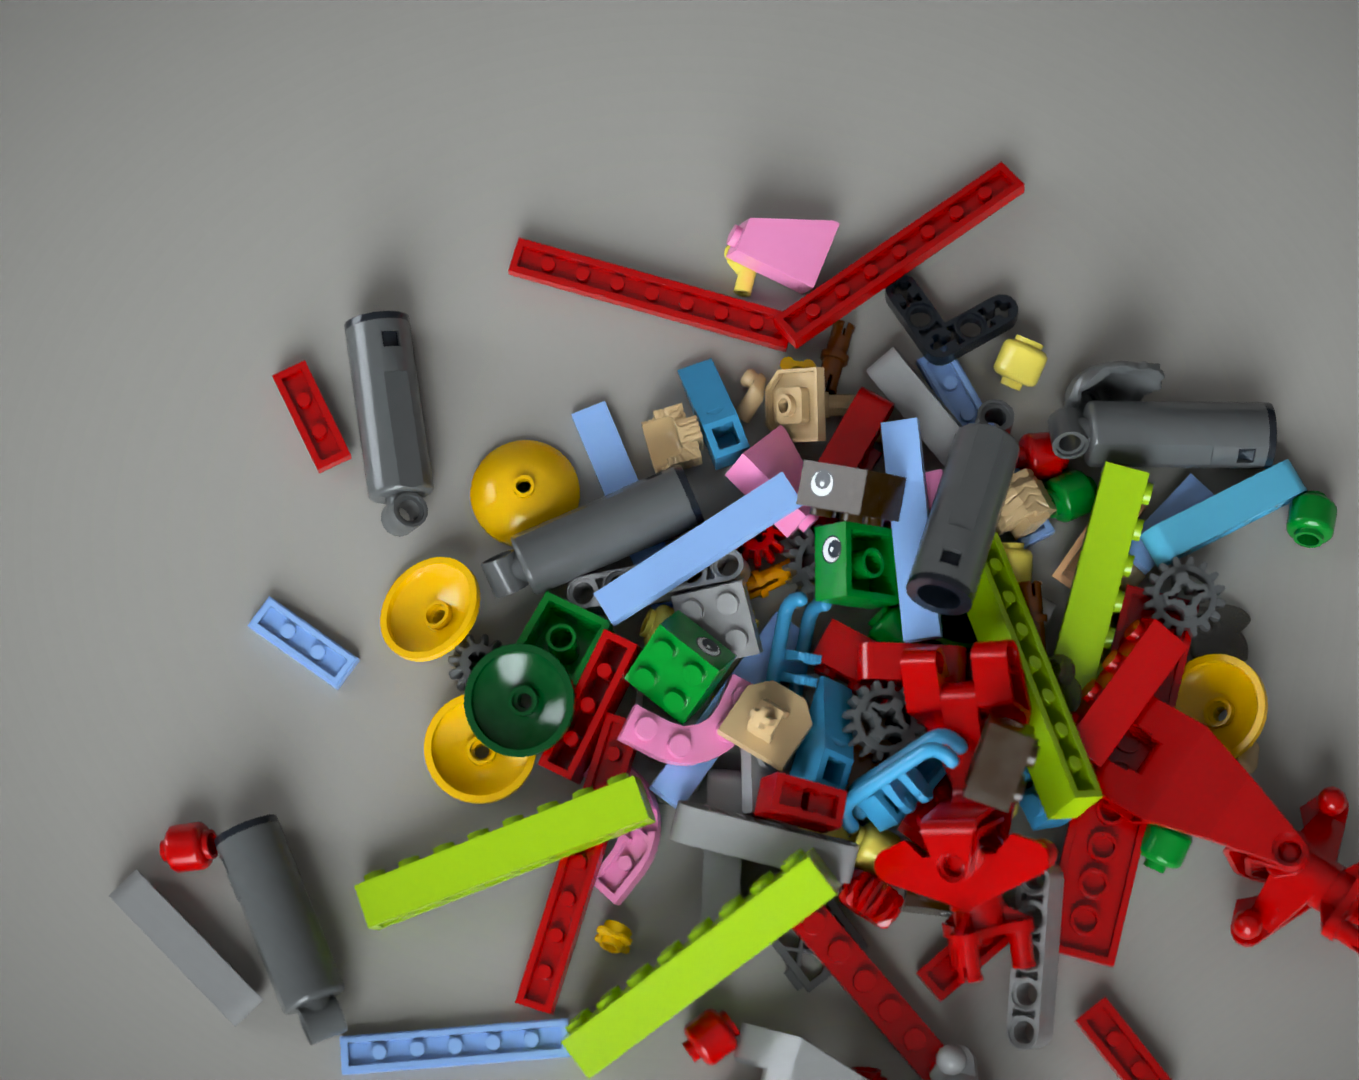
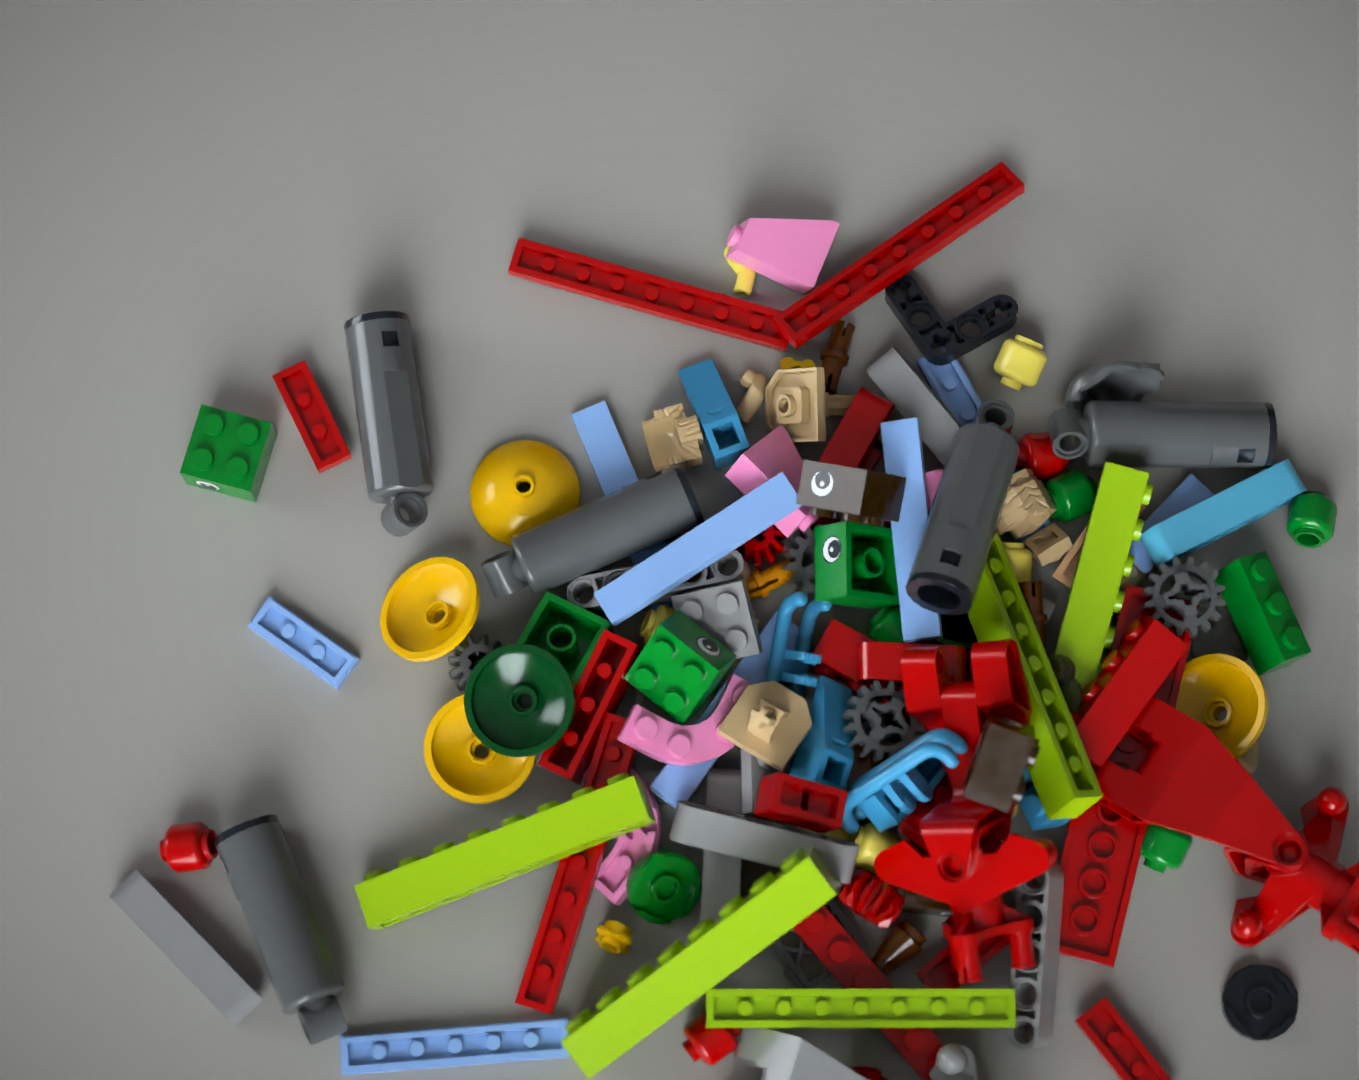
(228, 453): none -> green brick
(663, 886): none -> green tile
(860, 1008): none -> lime plate
(898, 947): none -> reddish brown cone
(1048, 544): none -> tan plate
(1259, 1002): none -> black tile
(1262, 613): none -> green brick

